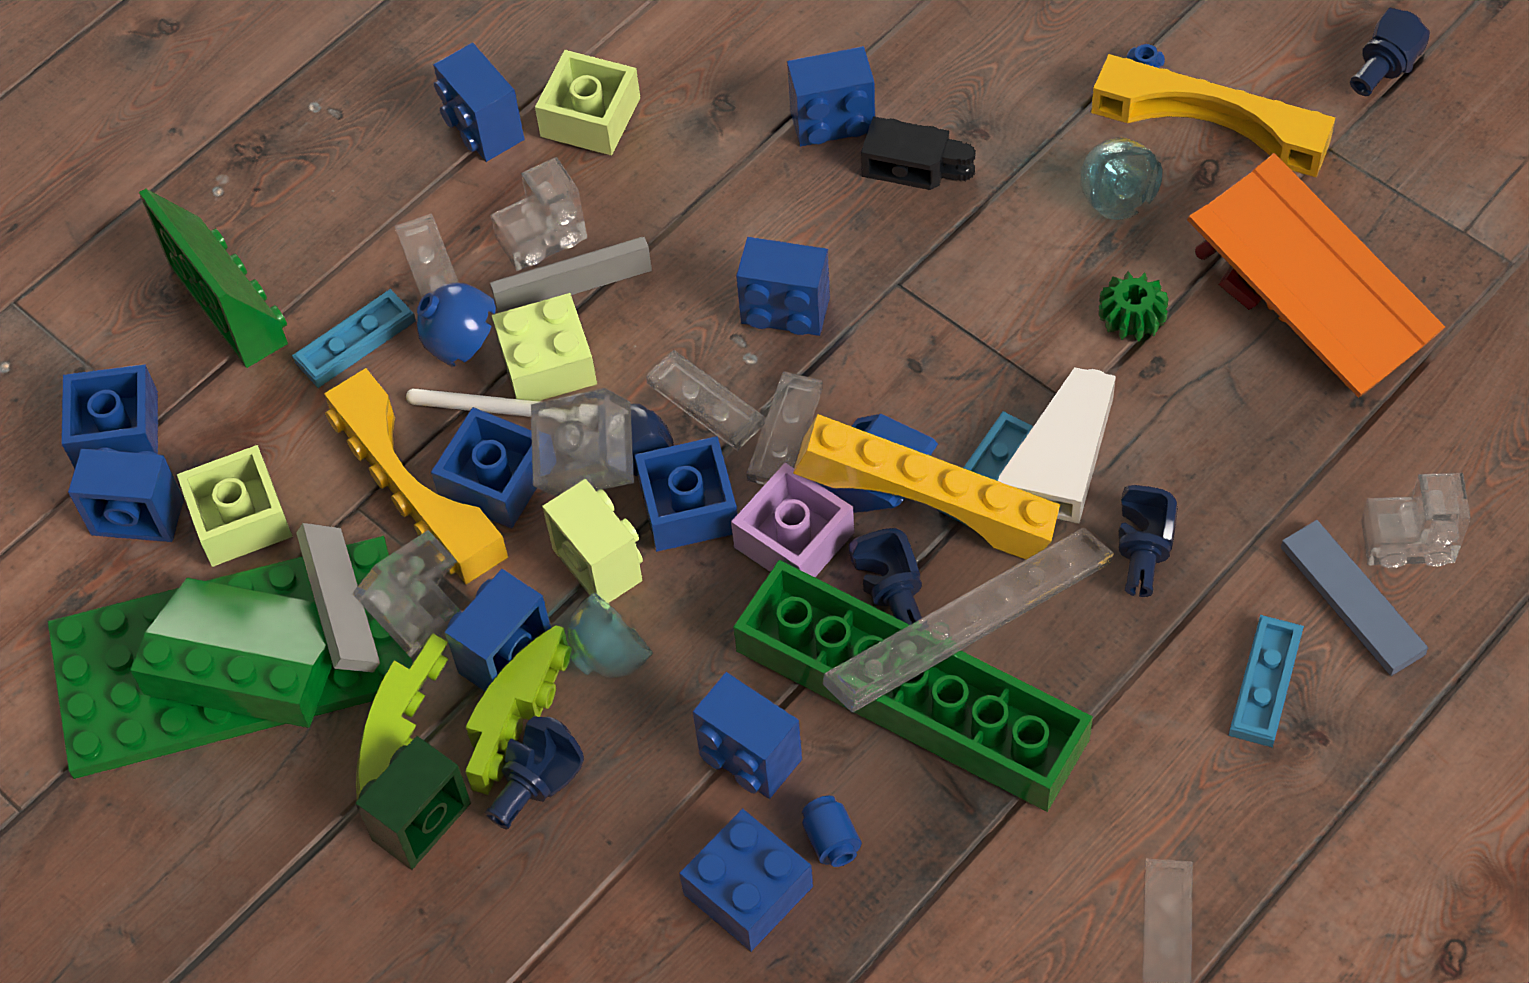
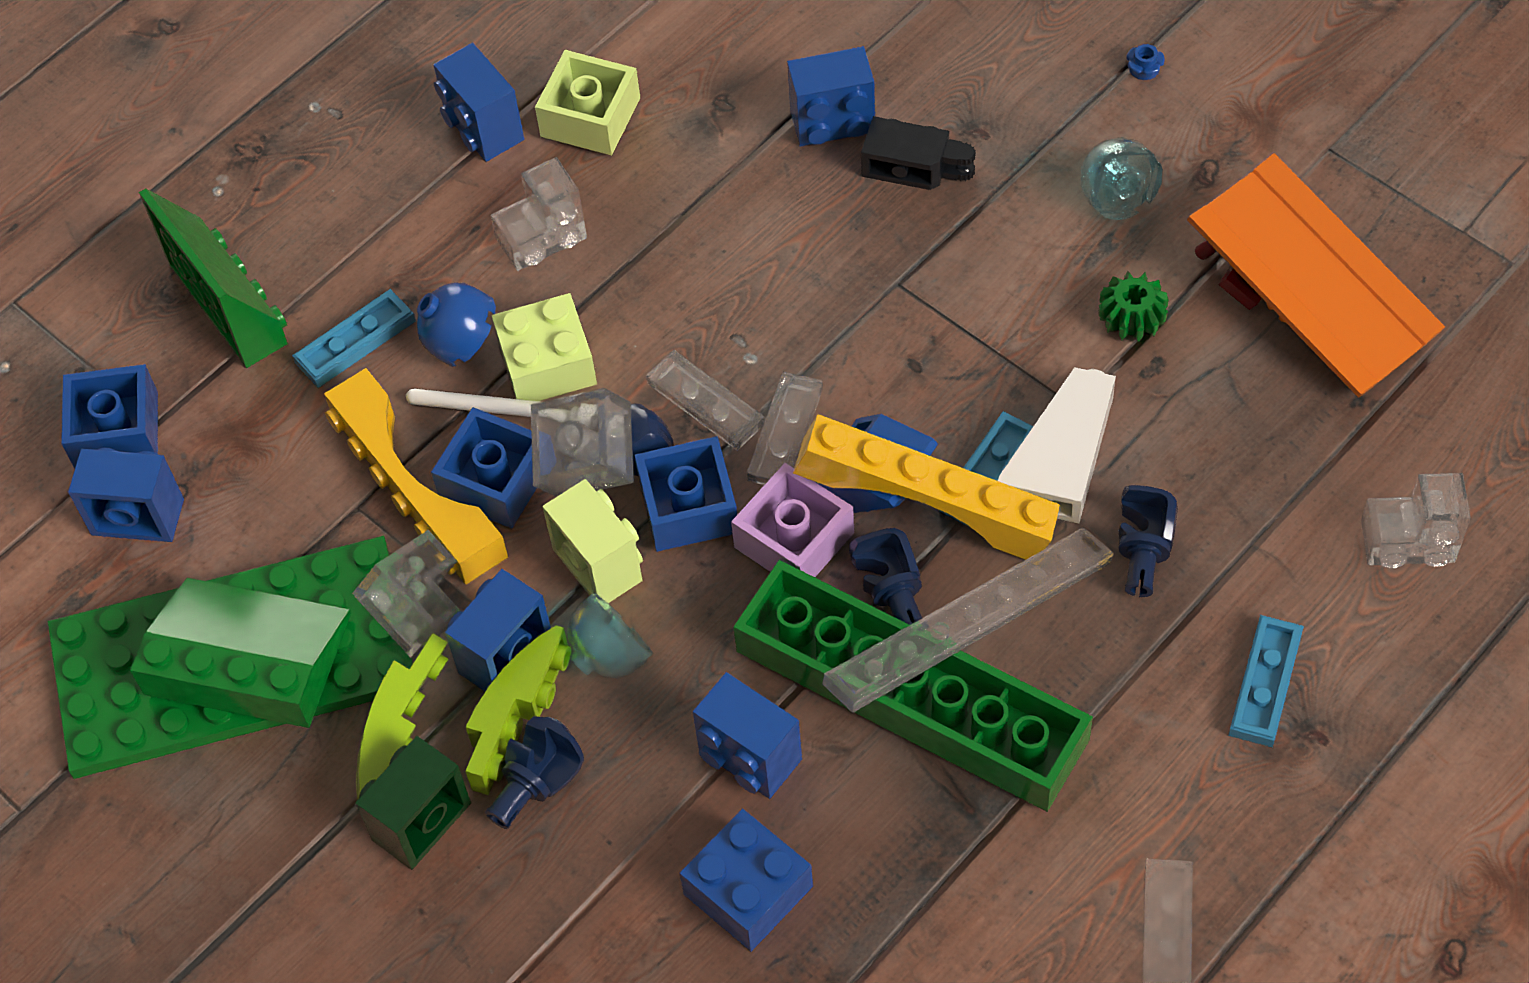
(234, 505): yellowish green brick -> none
(332, 586): light grey tile -> none
(425, 254): clear tile -> none
(573, 275): light grey tile -> none
(783, 286): blue brick -> none
(830, 831): blue brick -> none
(1139, 91): yellow arch -> none
(1354, 598): sand blue tile -> none
(1392, 50): dark blue piece -> none

